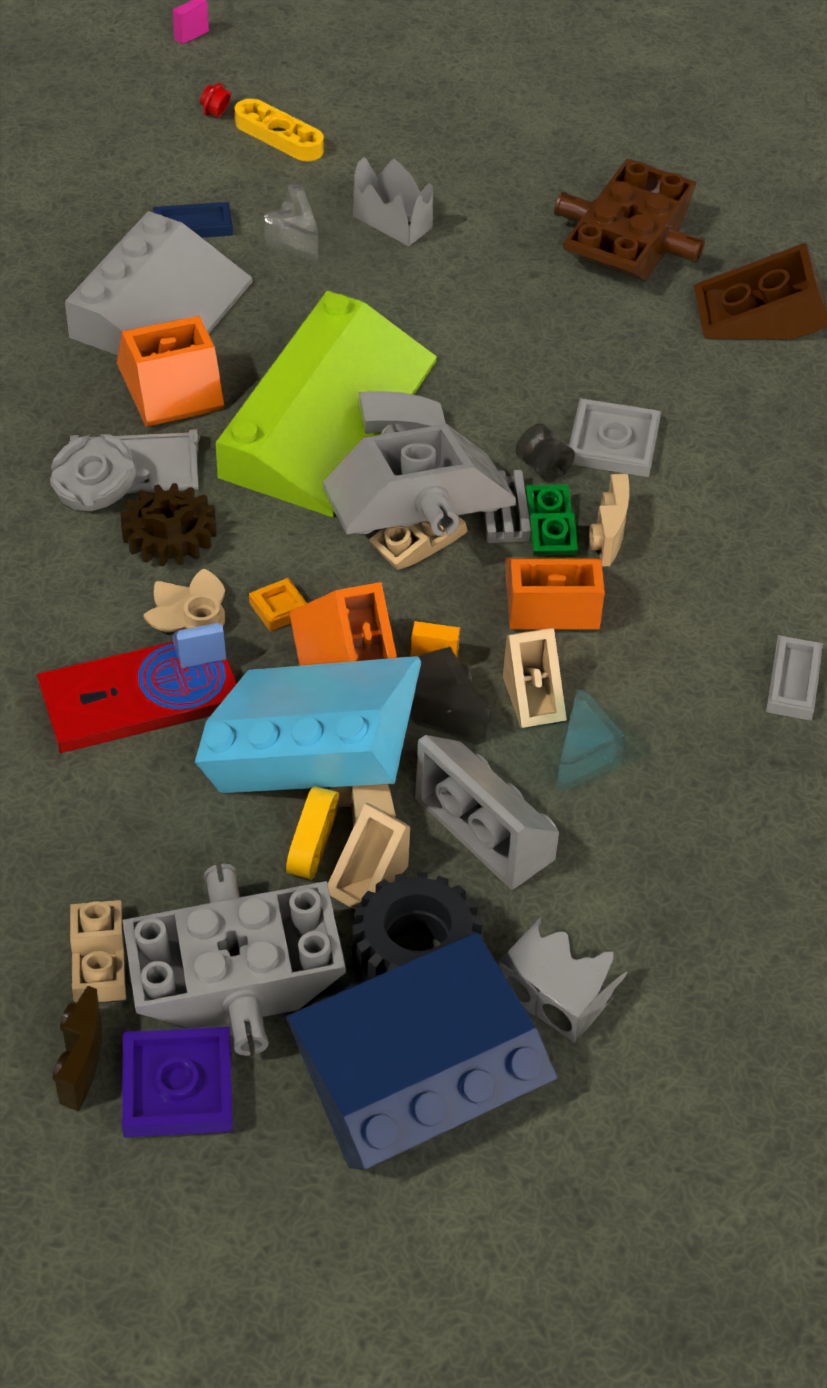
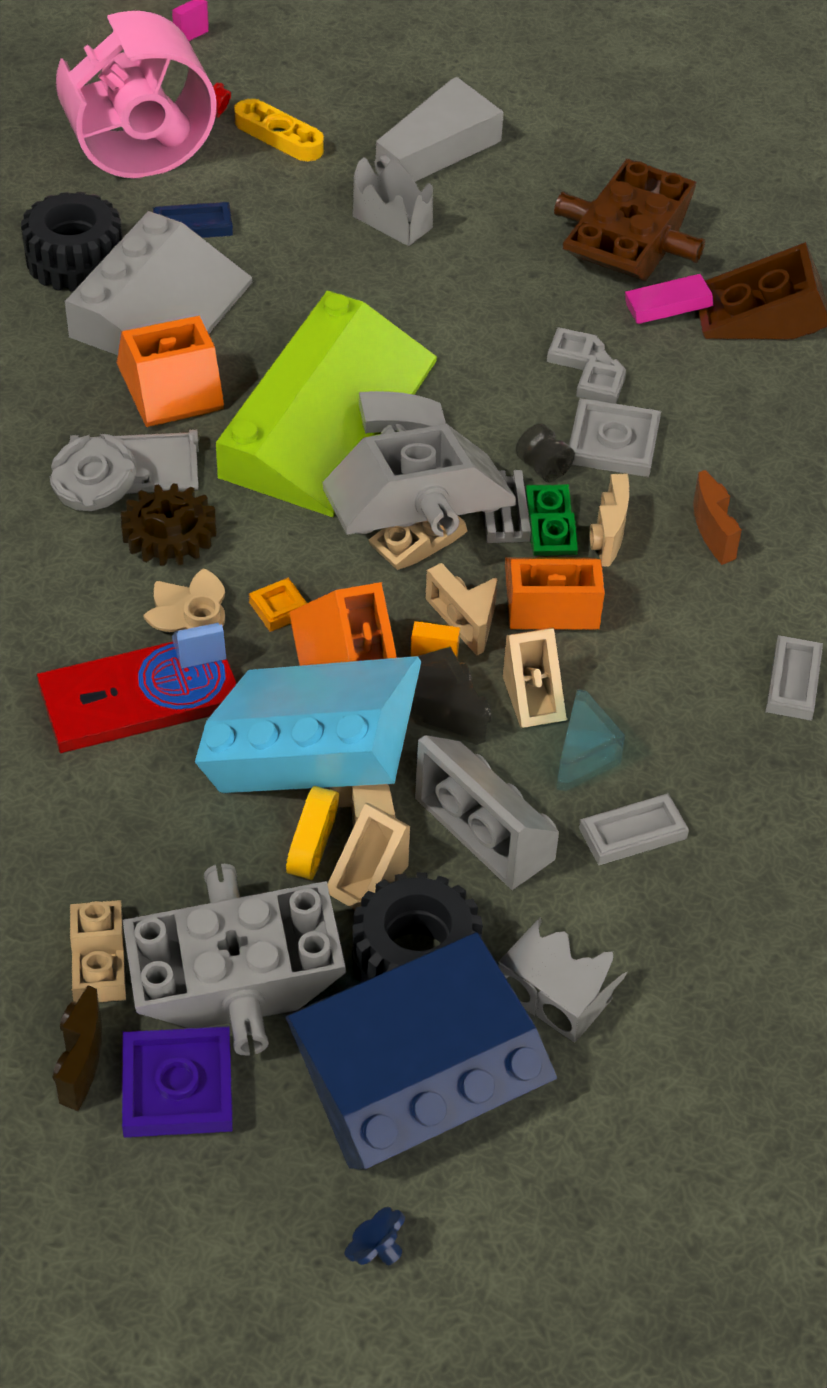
(68, 237): none -> black tyre
(130, 96): none -> bright pink animal
(294, 226): clear slope -> none
(377, 1238): none -> dark blue plant
(441, 131): none -> light grey slope
(461, 607): none -> tan slope
(601, 374): none -> light grey tile
(633, 829): none -> light grey tile
(669, 298): none -> dark pink tile
(715, 525): none -> dark orange slope

